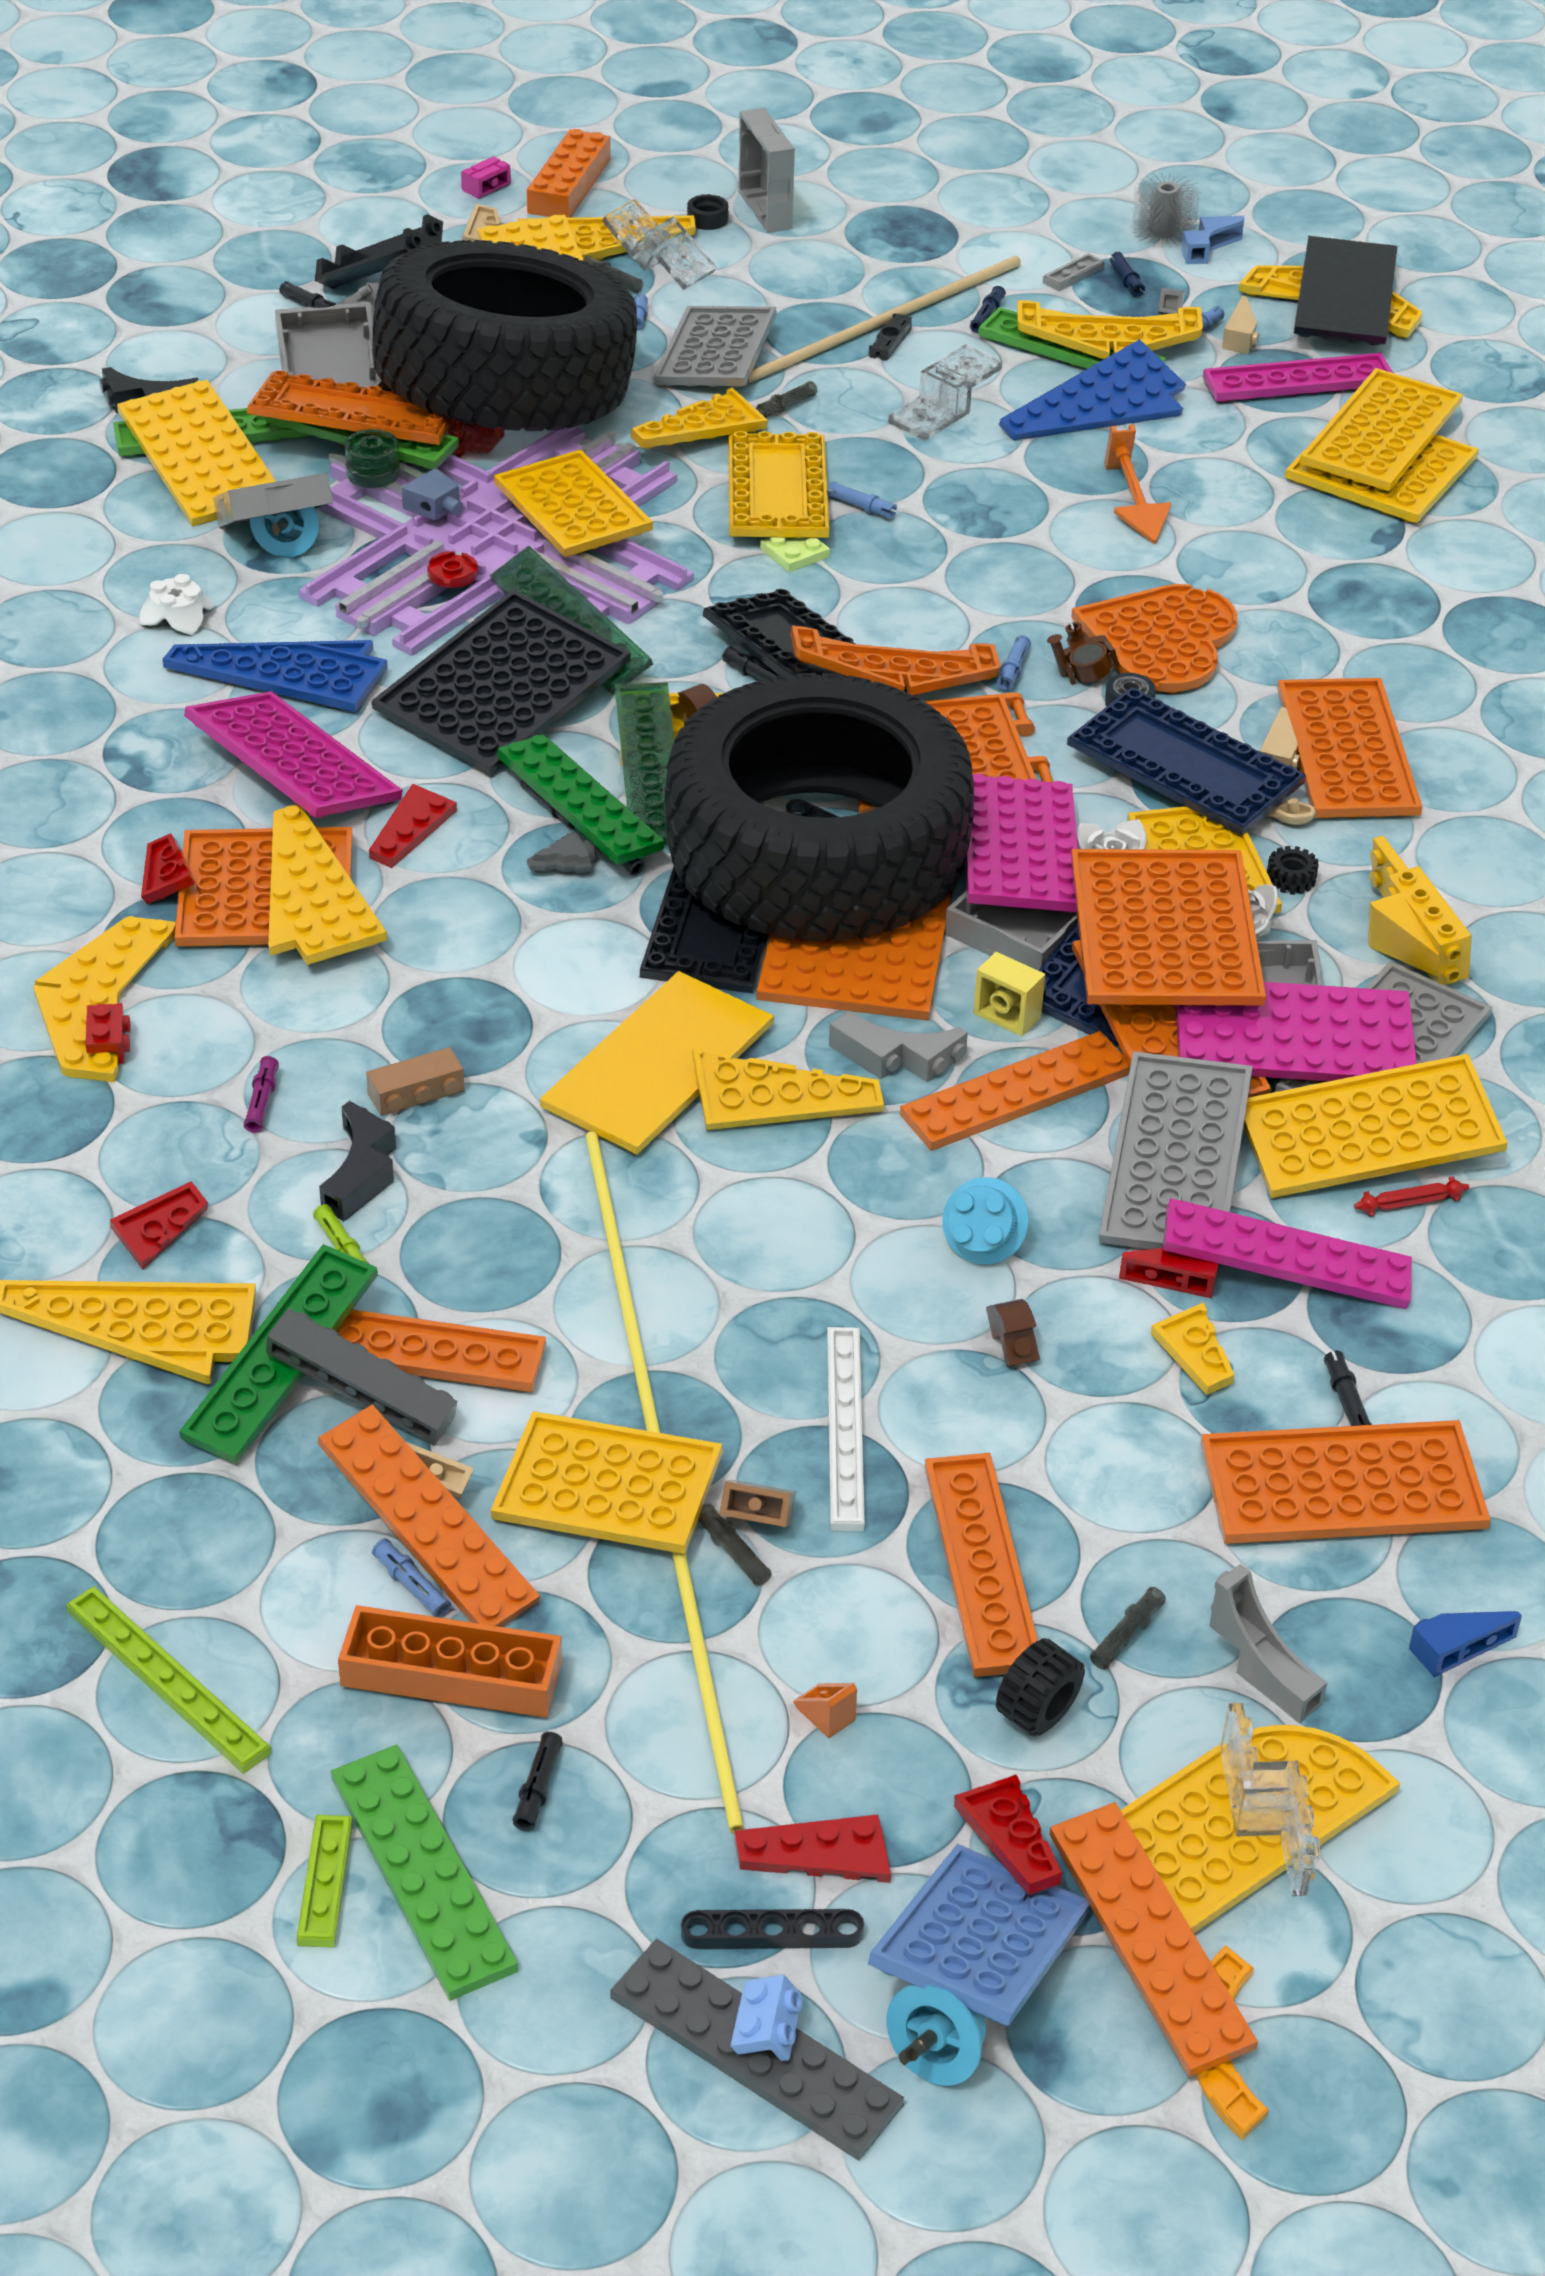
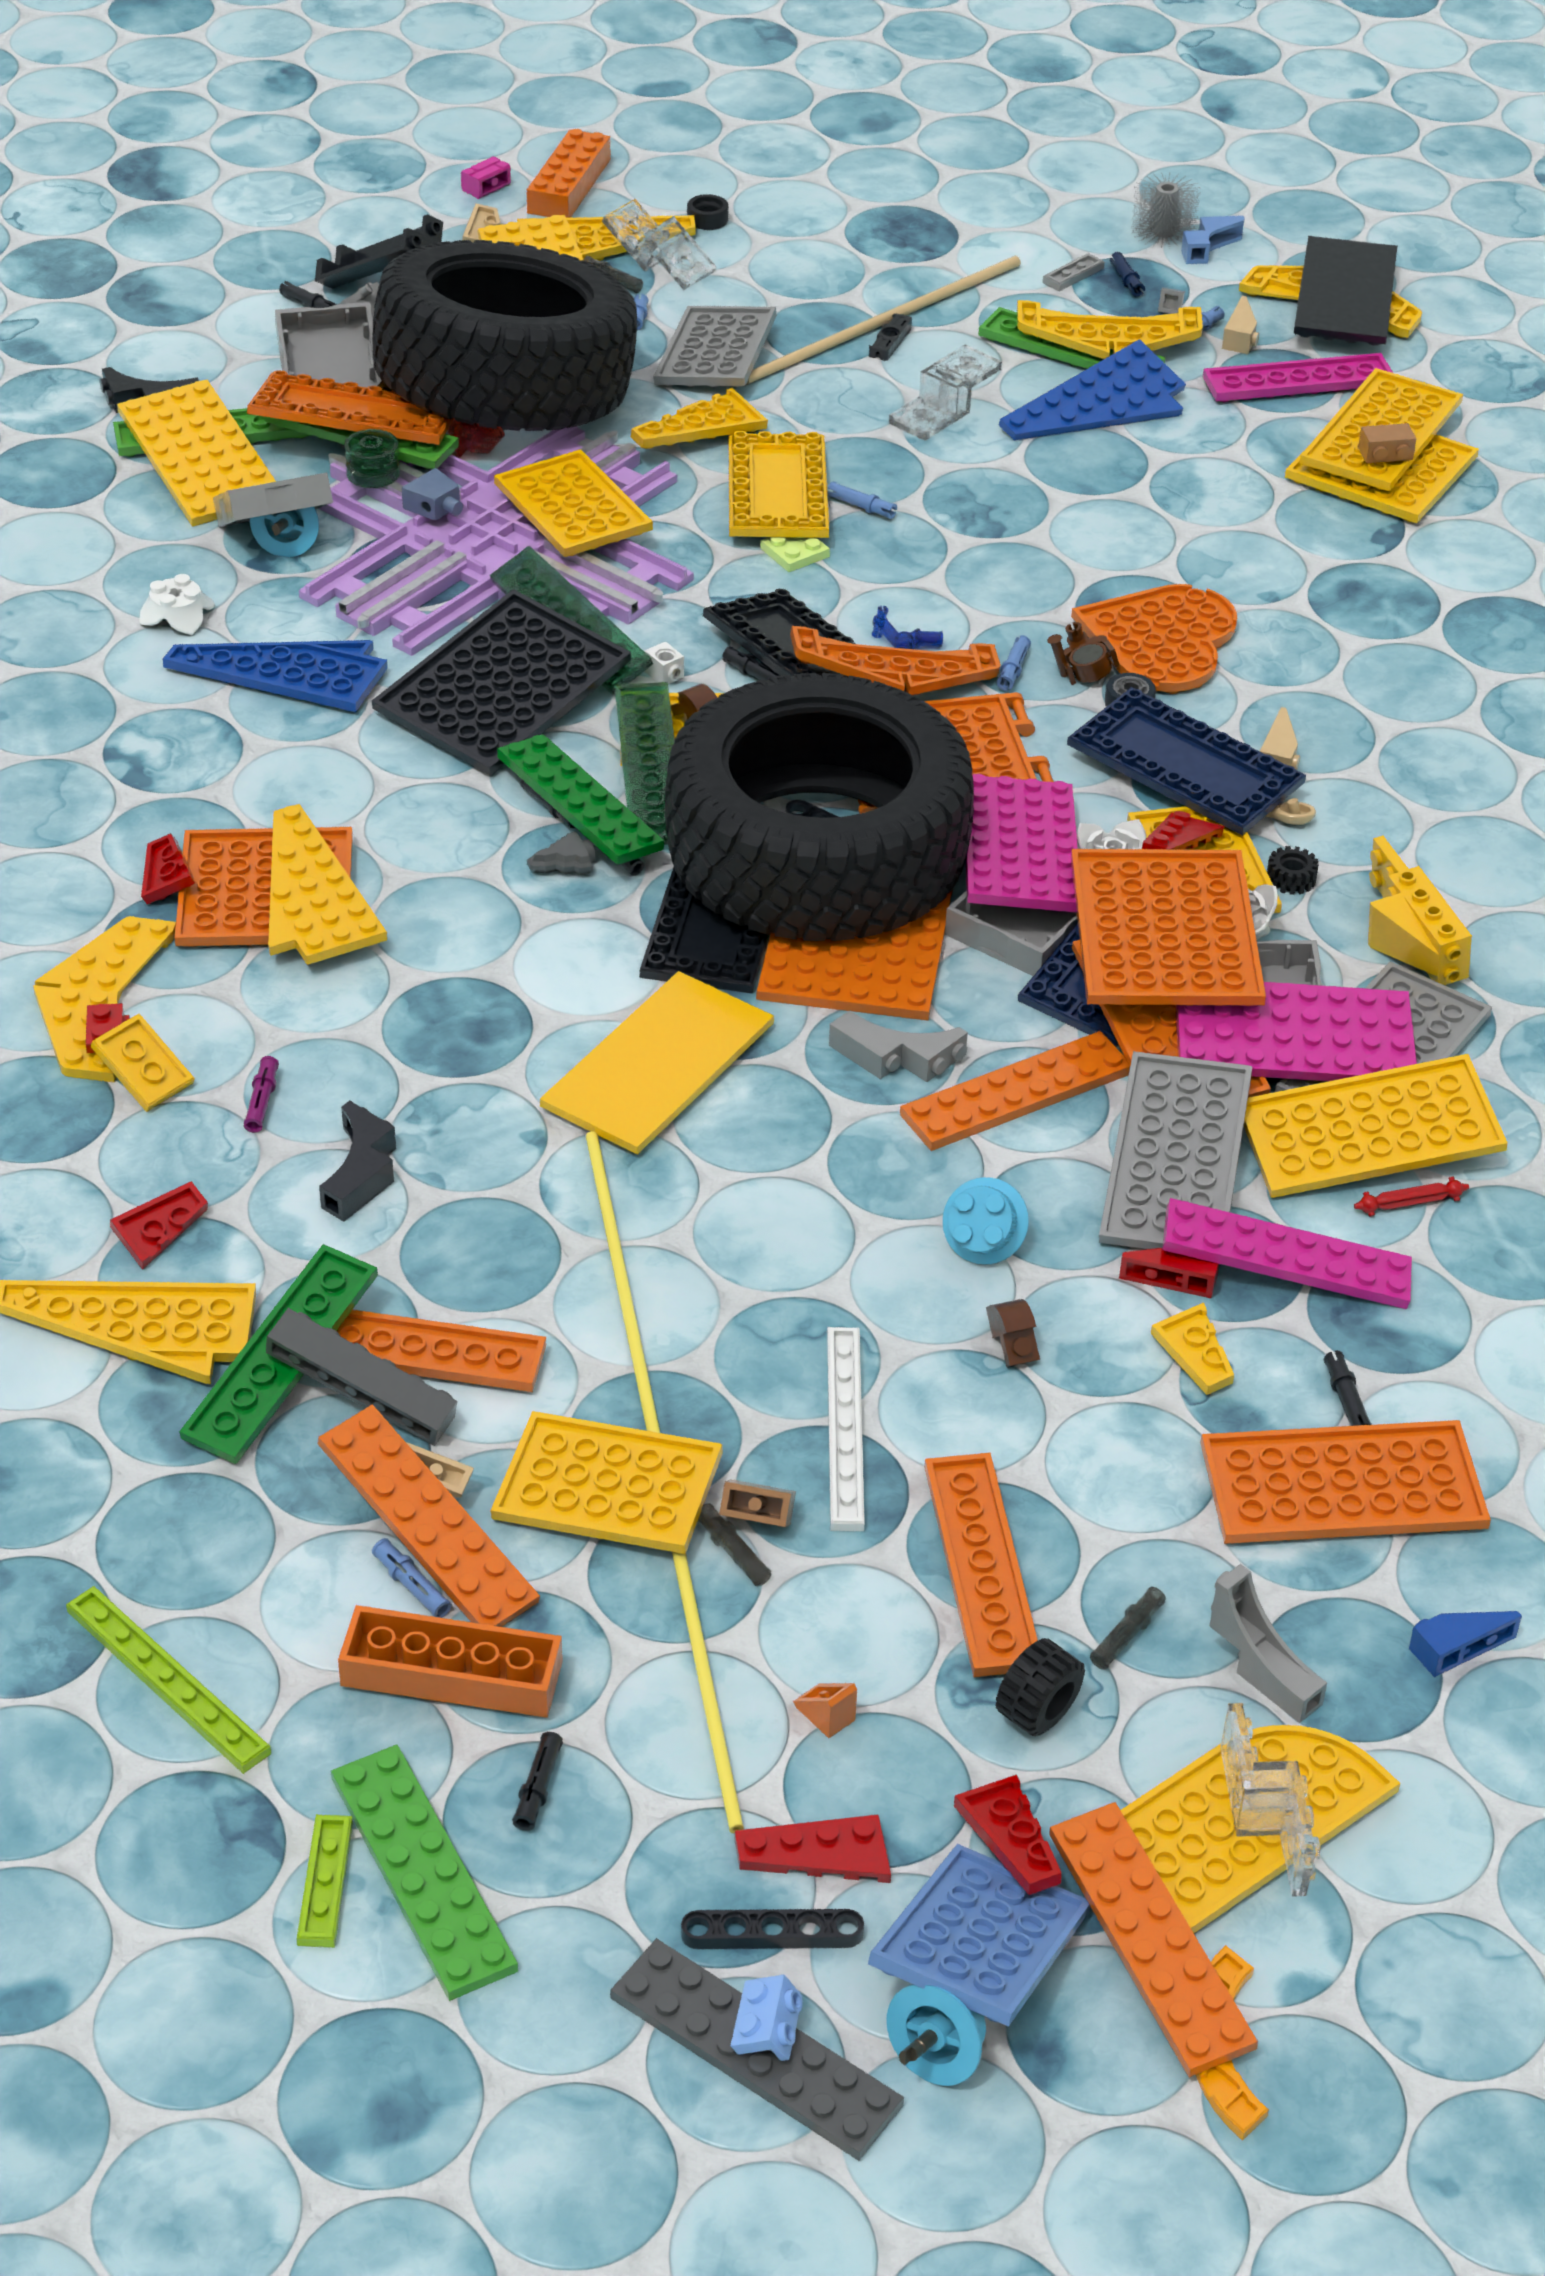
(142, 1062): none -> yellow tile
(293, 754): dark pink plate -> none
(336, 1233): lime pin -> none
(410, 824): red wing -> none
(415, 1081): medium nougat brick -> none
(452, 570): red tile -> none
(667, 663): none -> white brick
(766, 170): light grey tile -> none
(769, 1092): yellow wing -> none
(779, 403): clear smoke pin -> none
(904, 639): none -> clear blue pin
(989, 306): dark blue pin -> none
(1009, 993): light yellow brick -> none
(1143, 517): orange piece -> none
(1181, 832): none -> red wing
(1349, 748): orange plate -> none
(1387, 443): none -> medium nougat brick

